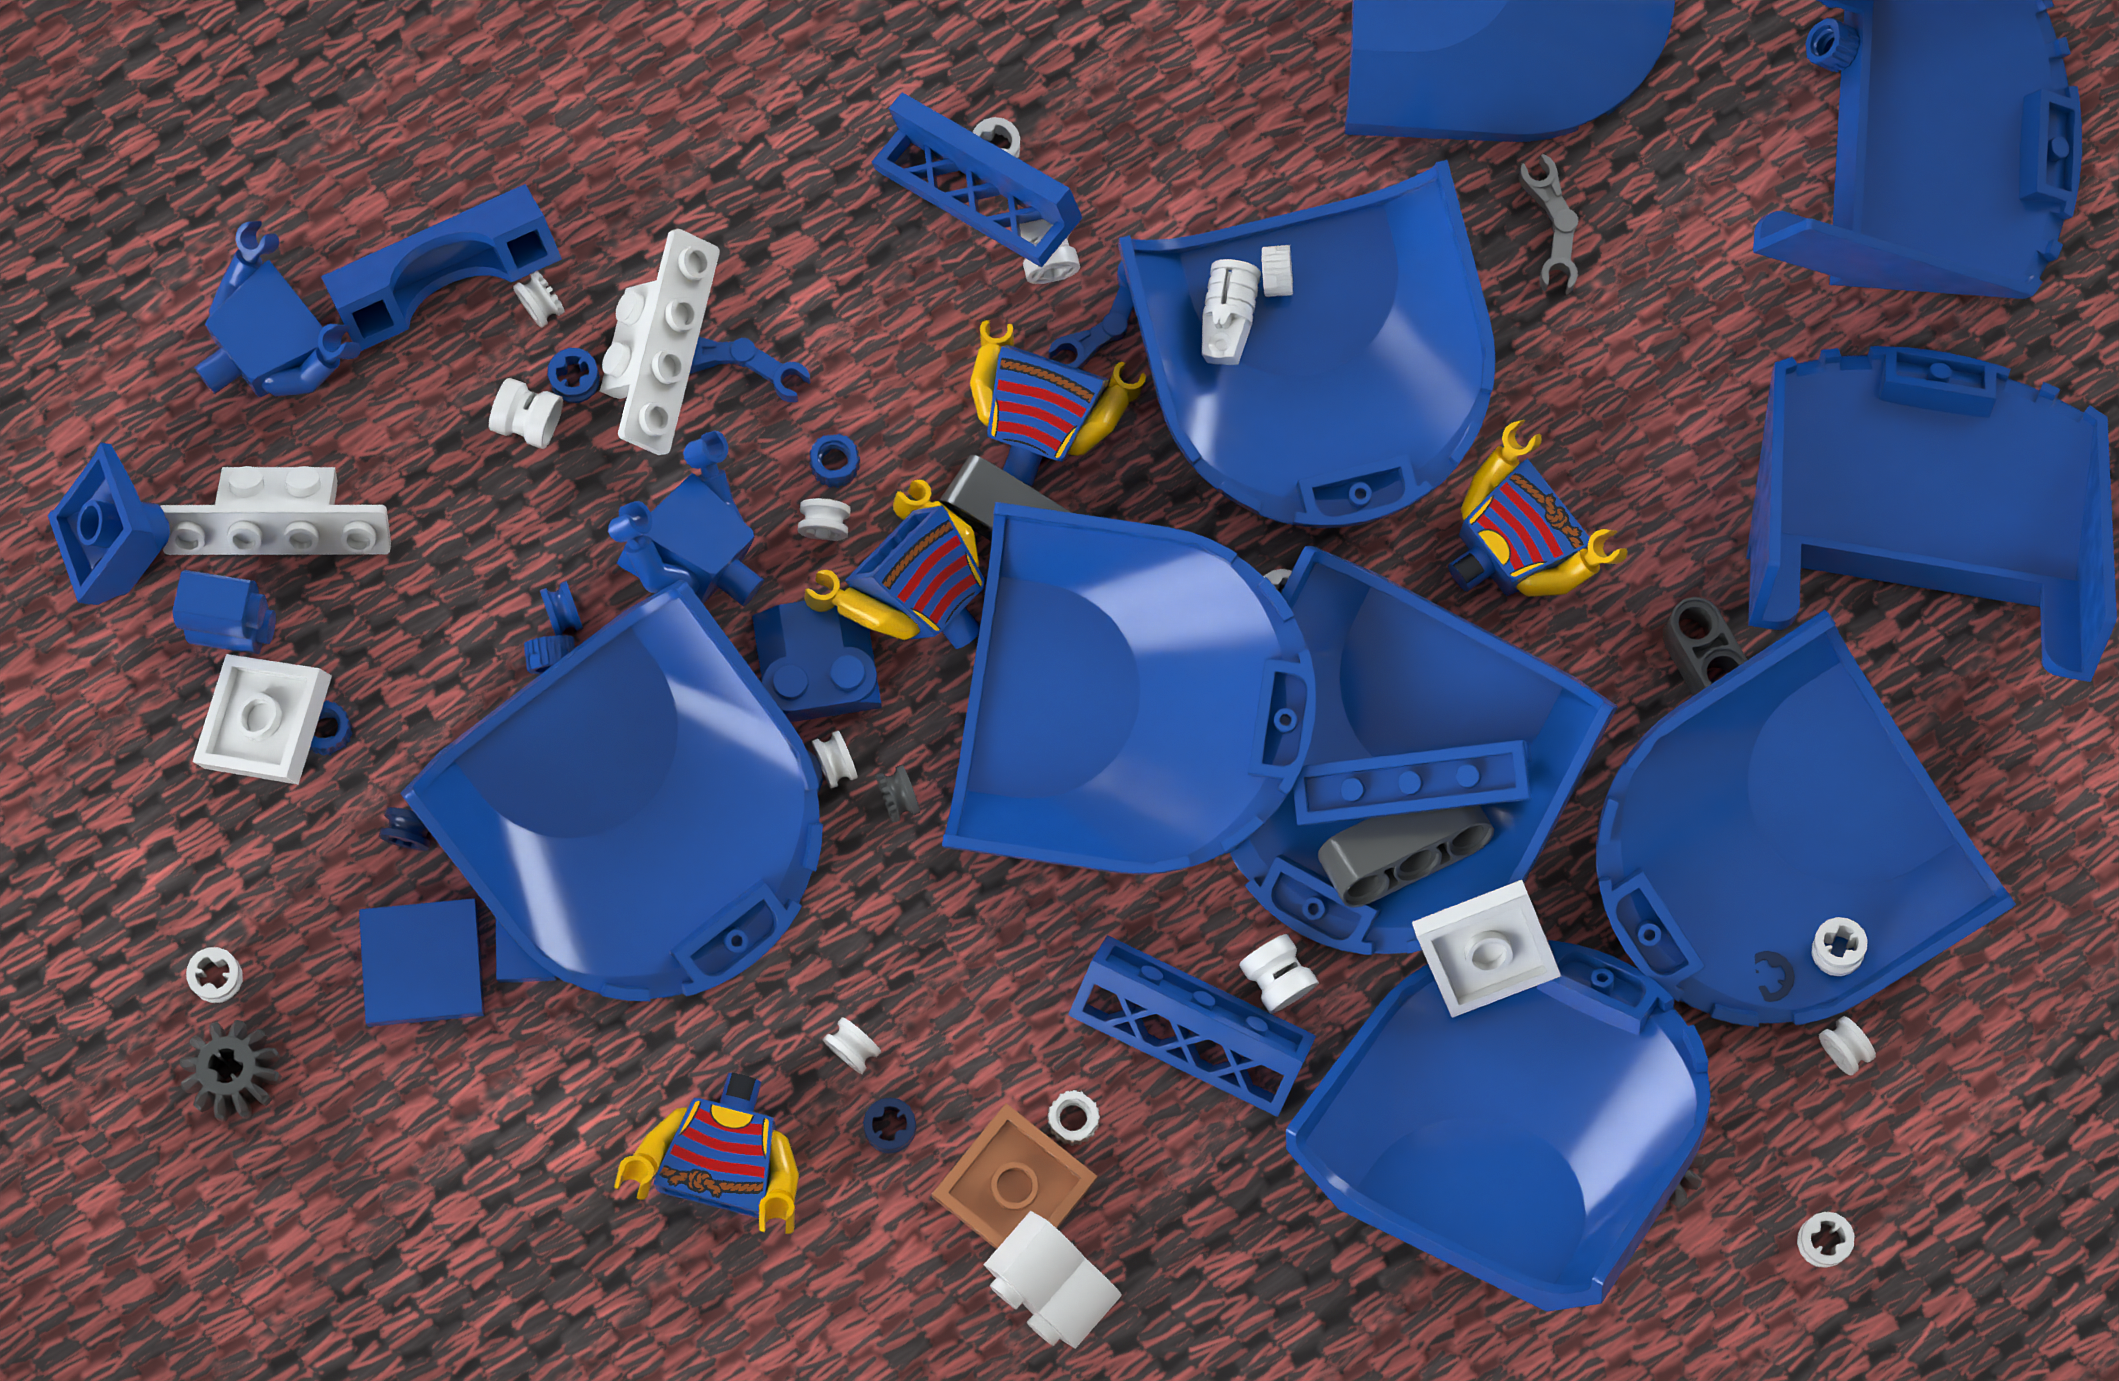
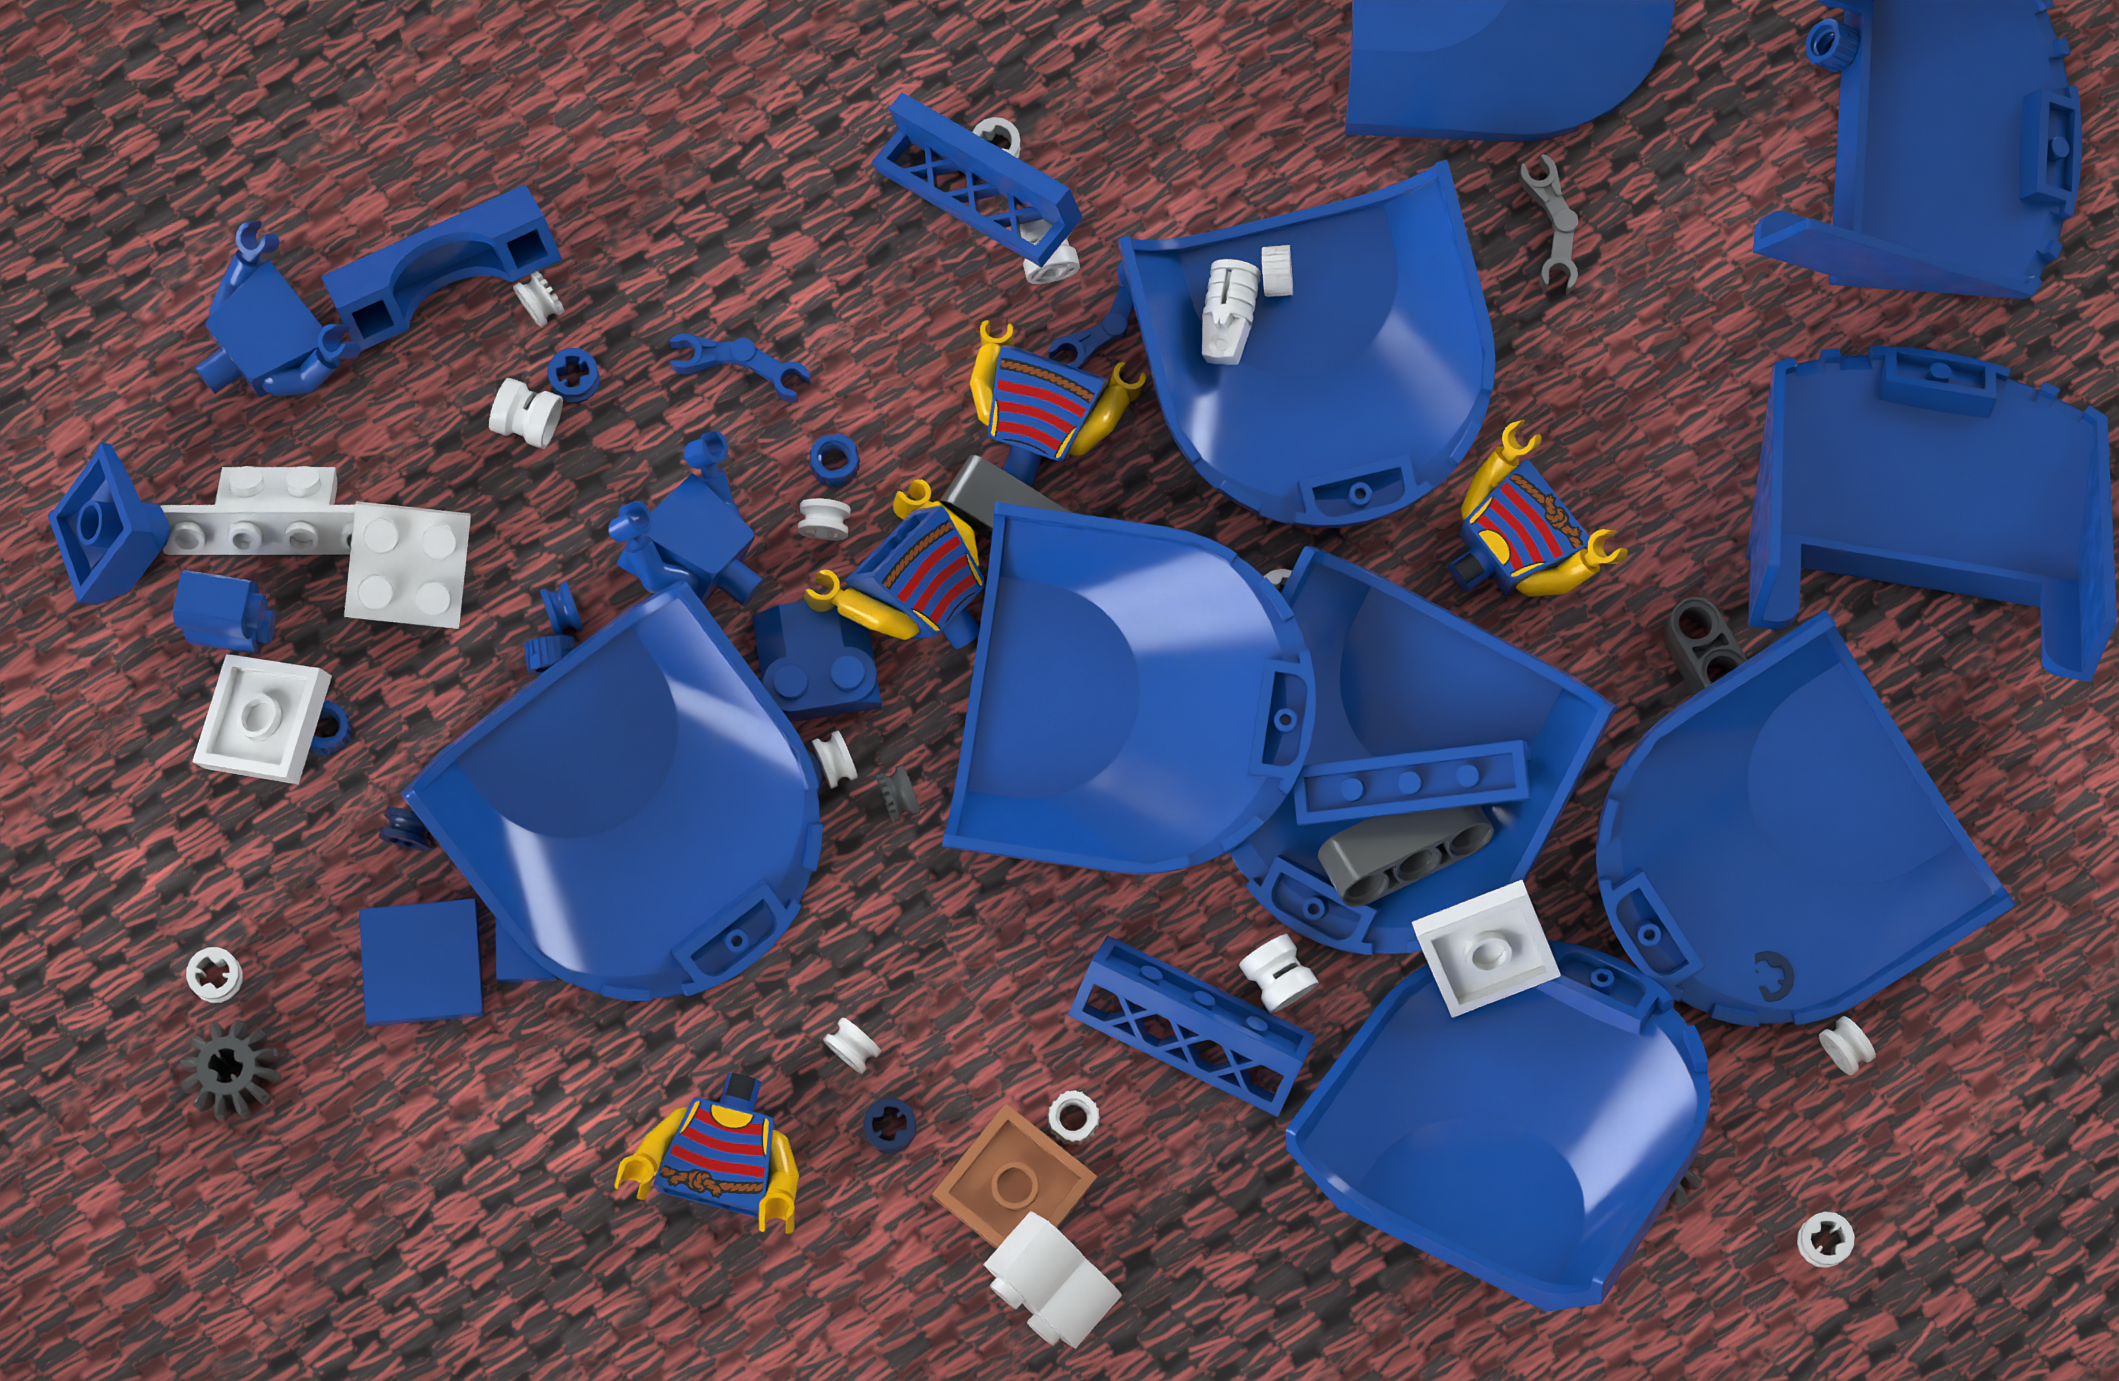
(407, 565): none -> white plate
(658, 341): white bracket -> none
(1851, 959): white bush -> none

